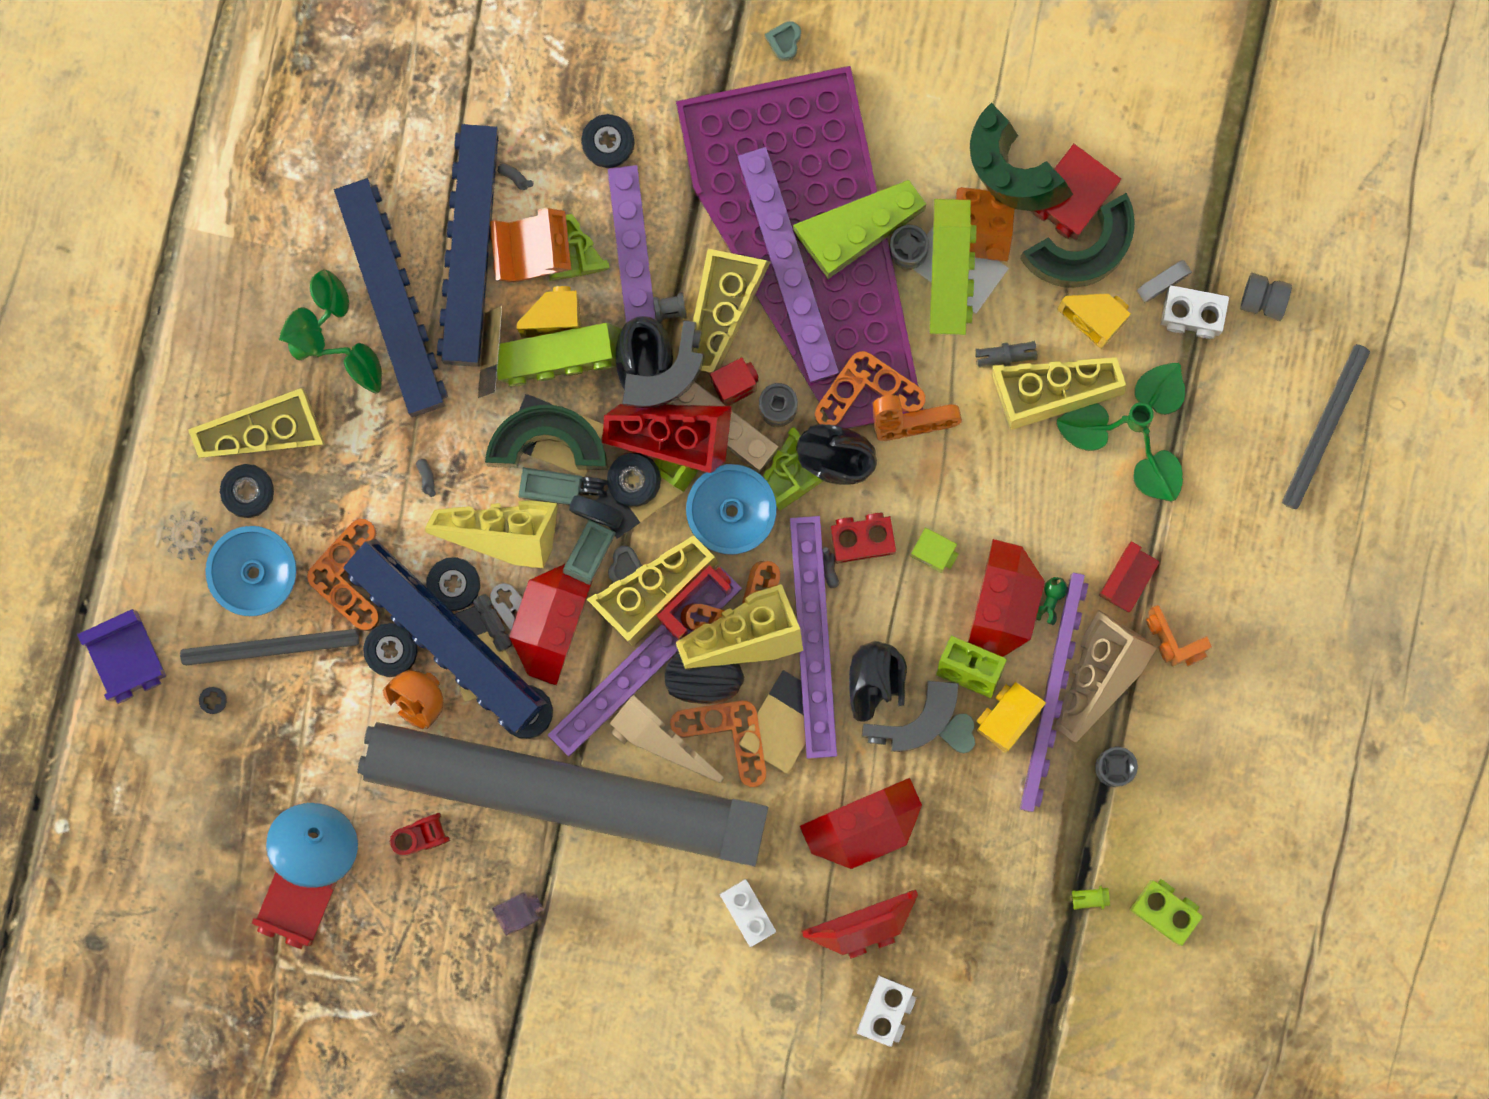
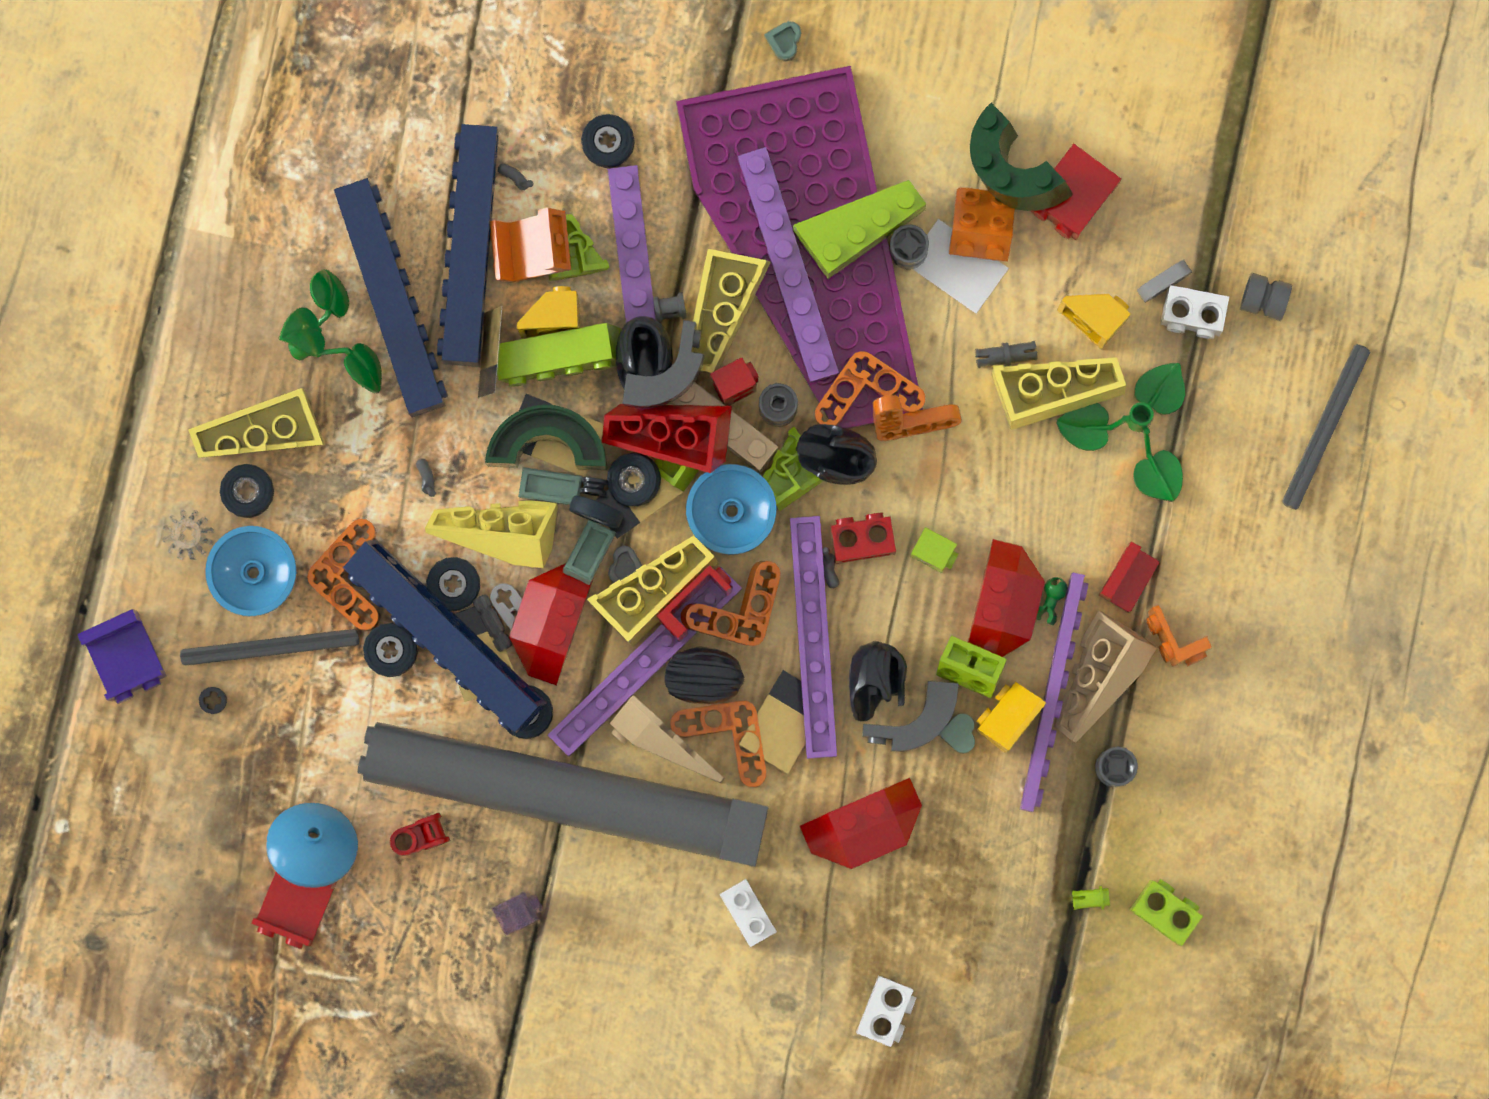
(416, 696): orange cylinder -> none
(752, 632): light yellow wedge -> none
(864, 927): red wedge -> none
(951, 267): lime wedge -> none
(1092, 264): dark green brick -> none

